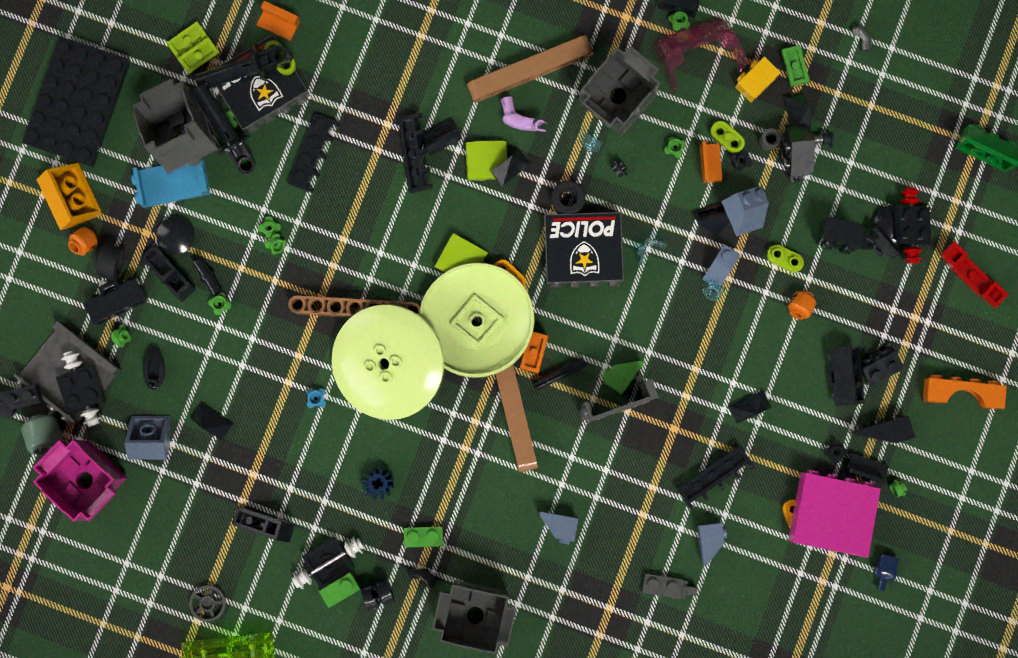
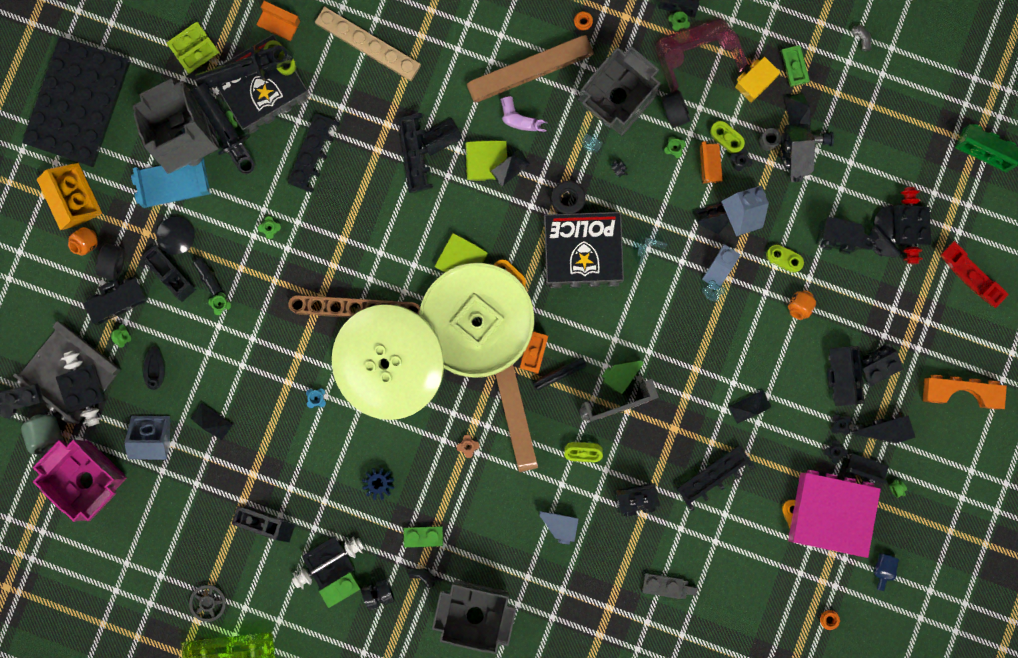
(278, 247): bright green plate -> none
(367, 44): none -> tan plate
(468, 441): none -> nougat plate
(583, 15): none -> orange plate
(583, 452): none -> lime plate
(637, 498): none -> black hinge
(676, 109): none -> black tyre
(710, 540): sand blue slope -> none
(834, 624): none -> orange plate
(836, 424): none -> black plate

